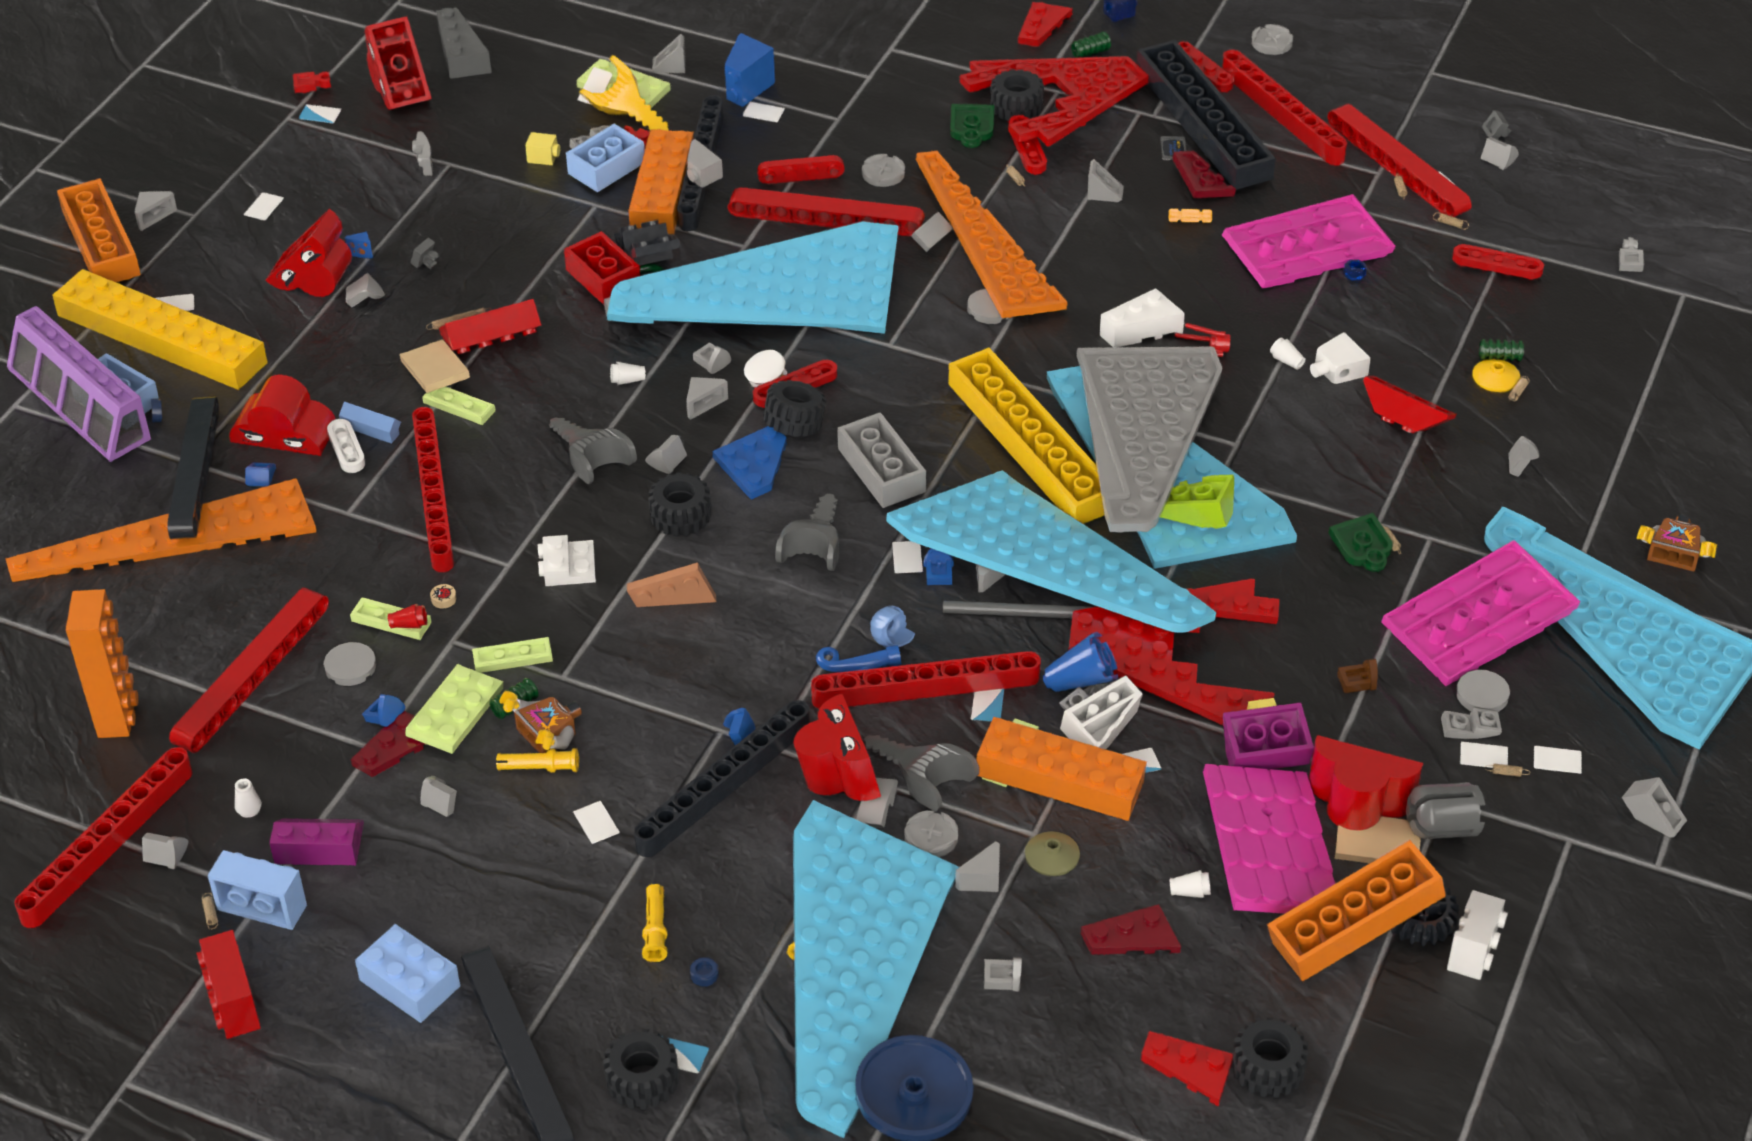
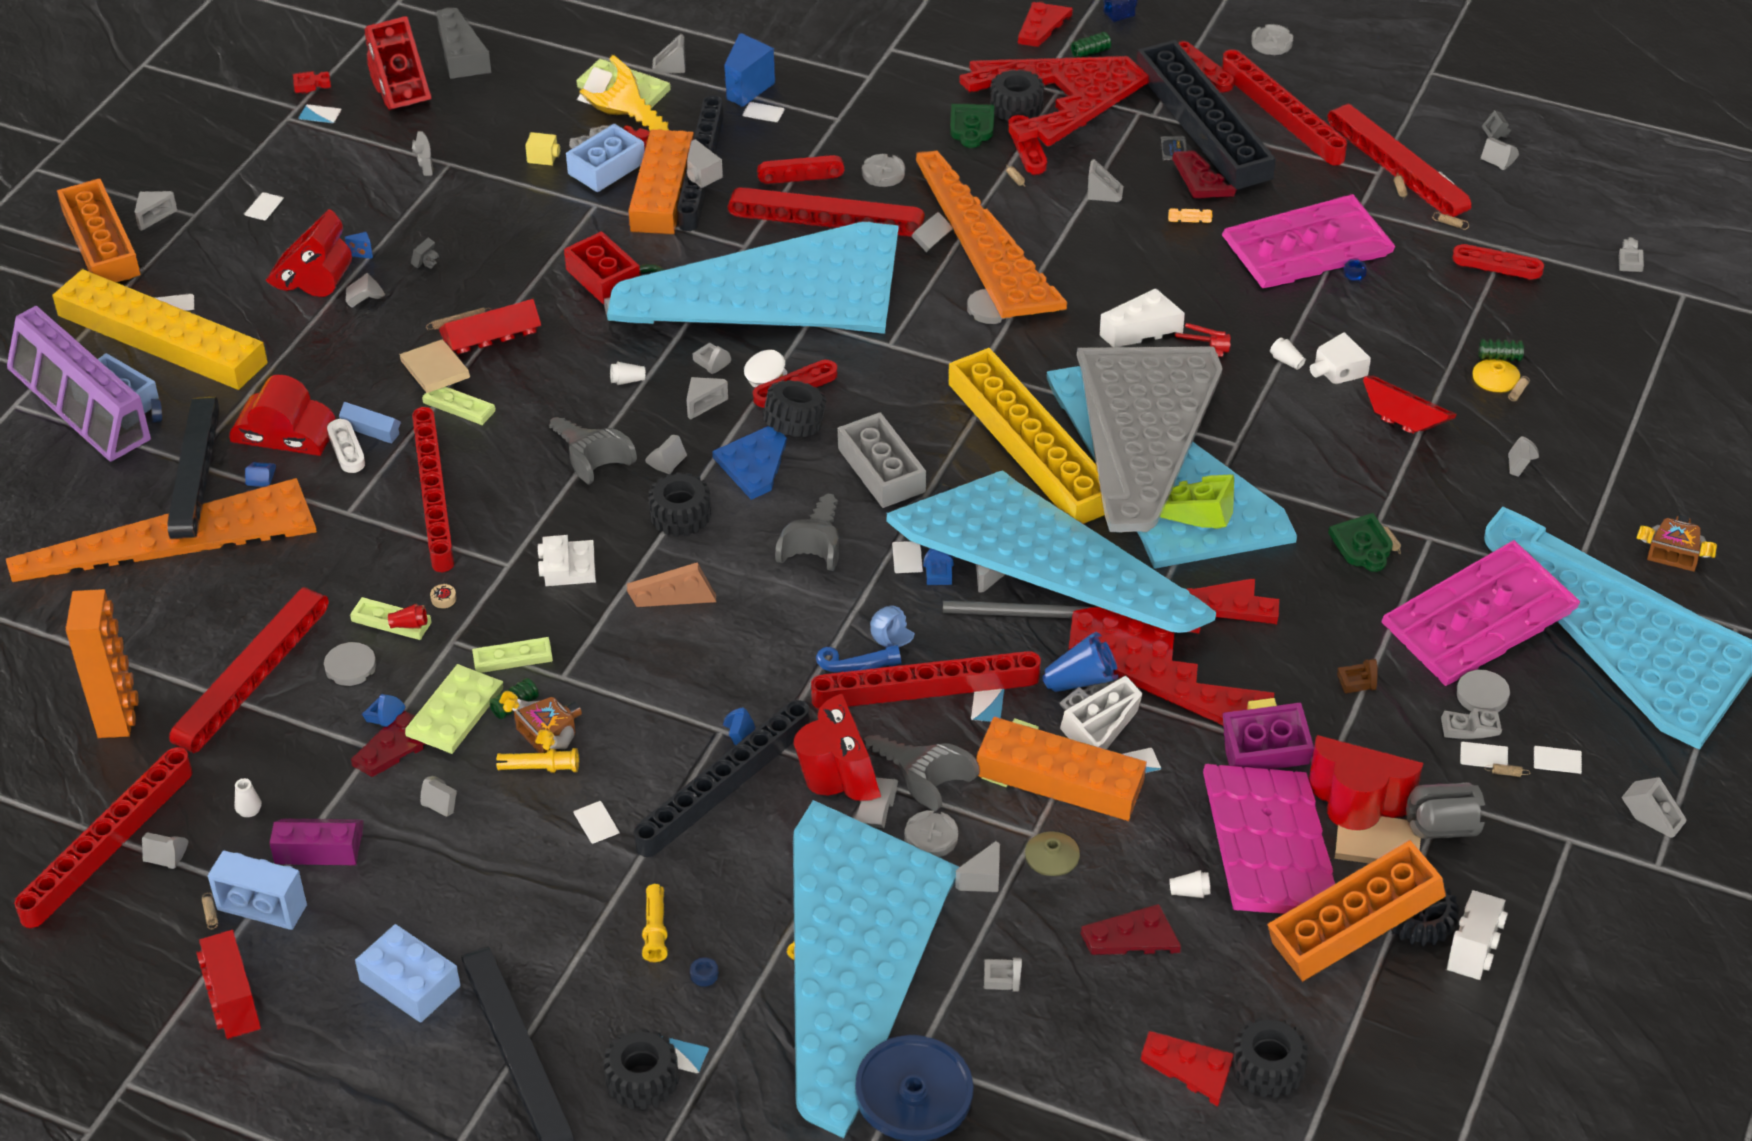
(647, 243): black piece -> none

